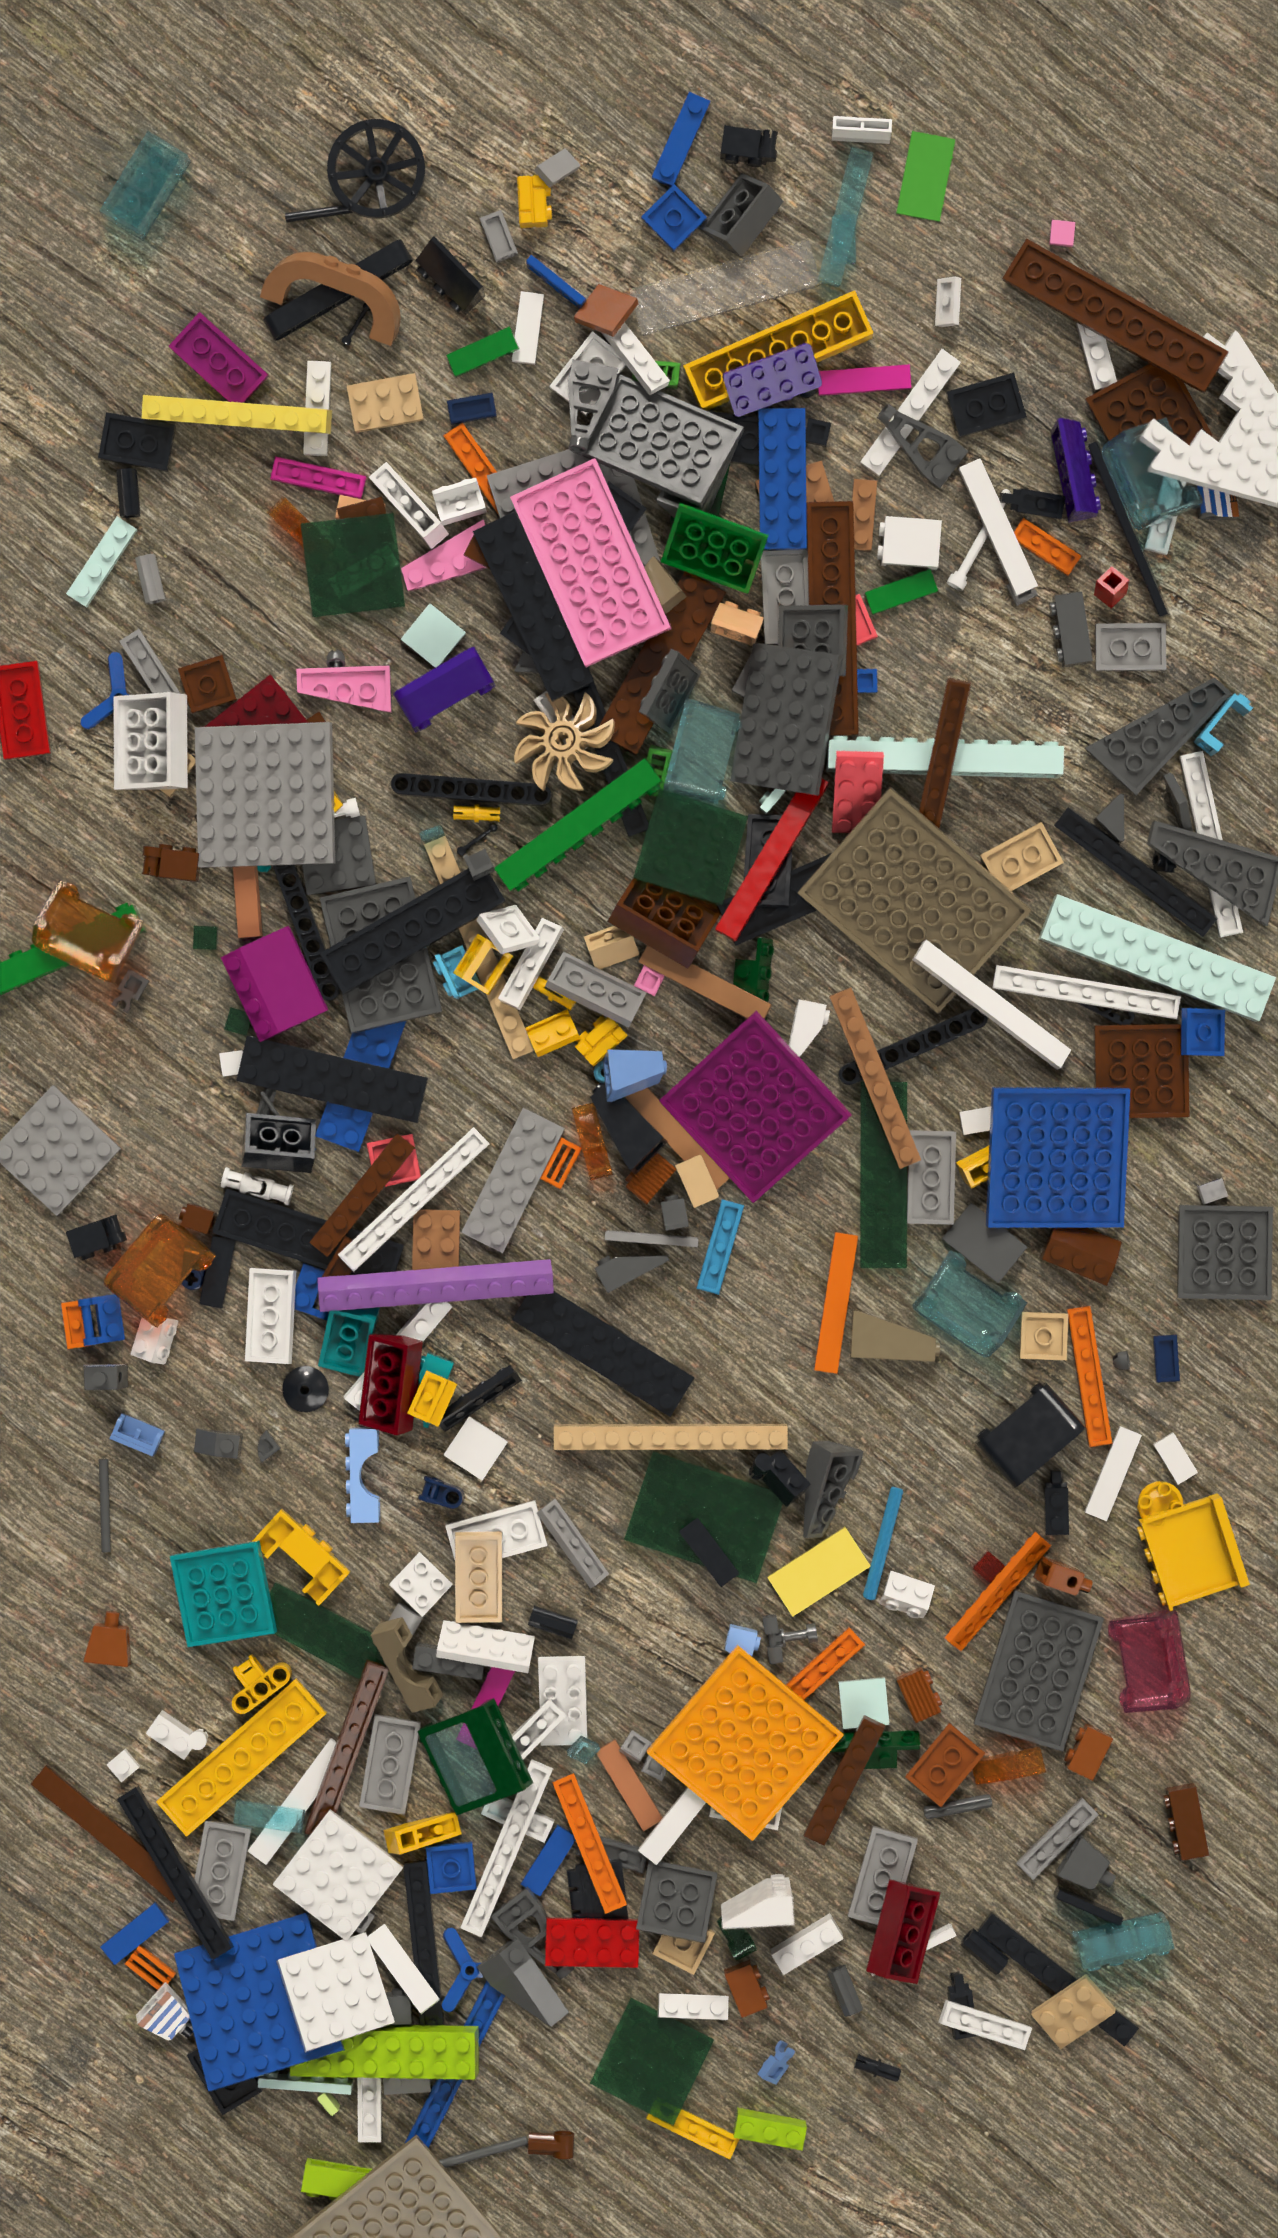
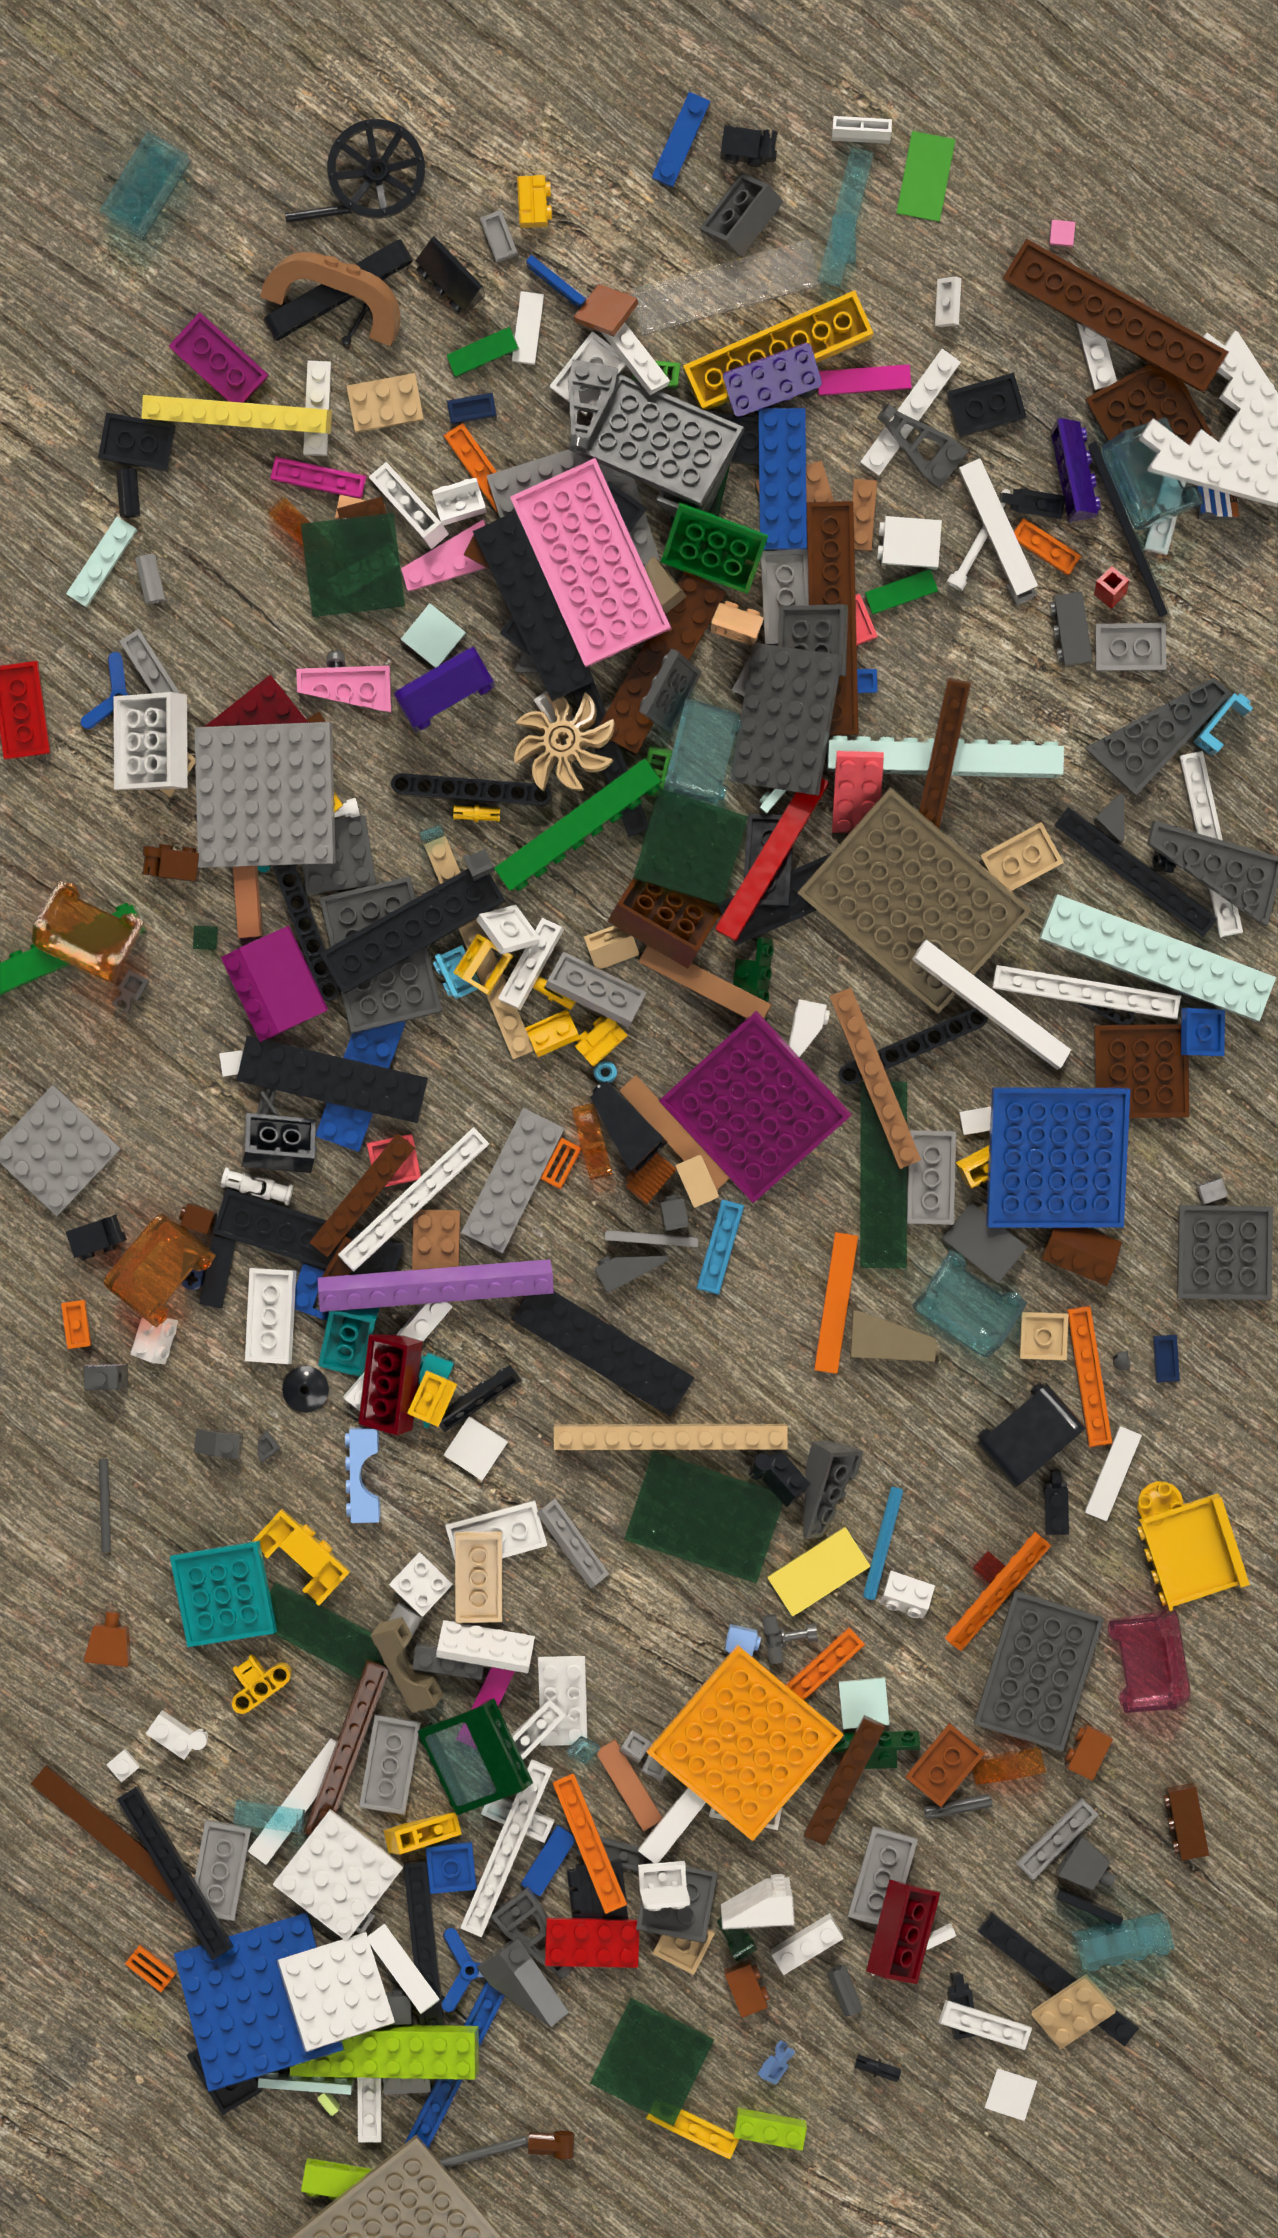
(108, 1319): blue plate -> none
(134, 1933): blue tile -> none
(137, 1434): medium blue hinge -> none
(165, 2014): torso -> none
(207, 684): reddish brown plate -> none
(237, 1022): clear green tile -> none
(241, 1757): yellow plate -> none
(439, 1492): dark blue piece -> none
(462, 850): black hinge -> none
(553, 1622): black axle -> none
(557, 167): light grey tile -> none
(631, 1071): medium blue slope -> none
(649, 980): bright pink tile -> none
(663, 1885): none -> white bracket
(674, 217): blue plate -> none
(693, 2006): white plate -> none
(709, 1552): black tile -> none
(817, 432): black plate -> none
(918, 1694): dark orange brick -> none
(984, 1951): black axle -> none
(1010, 2094): none -> white sticker
(1062, 1576): dark orange torso -> none
(1175, 1458): white tile -> none
(1178, 802): dark grey tile -> none

